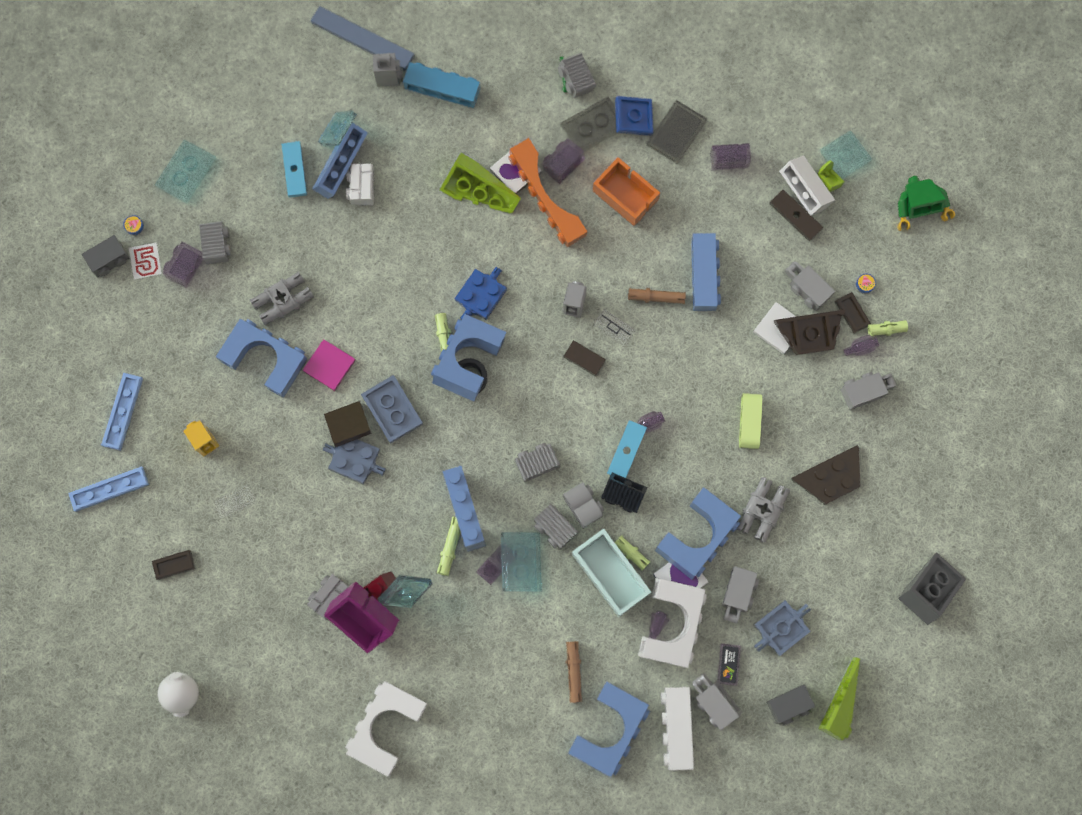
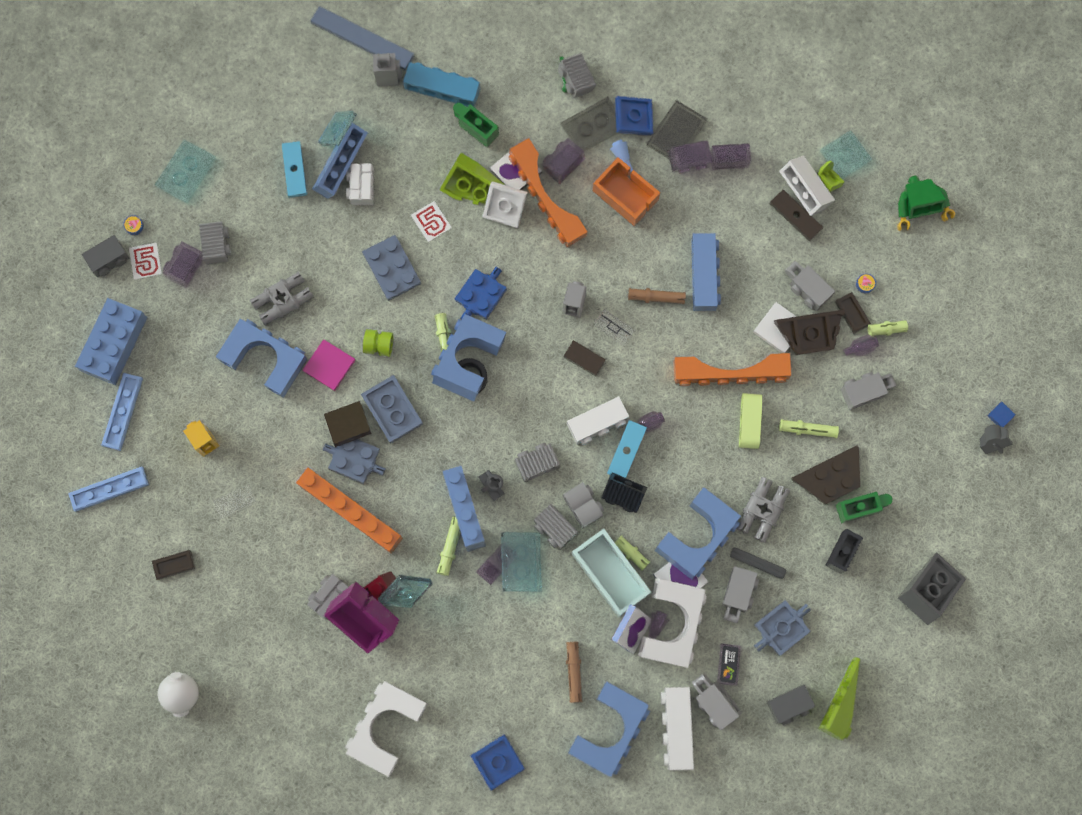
(111, 341): none -> medium blue brick
(349, 510): none -> orange arch
(376, 342): none -> lime wheel
(391, 267): none -> sand blue plate
(431, 221): none -> white sticker
(476, 124): none -> green brick
(492, 484): none -> dark grey piece
(497, 762): none -> blue tile
(504, 204): none -> white tile
(598, 421): none -> white brick
(620, 150): none -> light blue cone
(631, 629): none -> tile
(690, 156): none -> clear purple brick
(691, 370): none -> orange arch
(758, 563): none -> dark grey axle
(808, 428): none -> yellowish green pin
(844, 551): none -> black brick
(862, 506): none -> green brick
(995, 439): none -> dark grey piece
(1001, 414): none -> blue tile

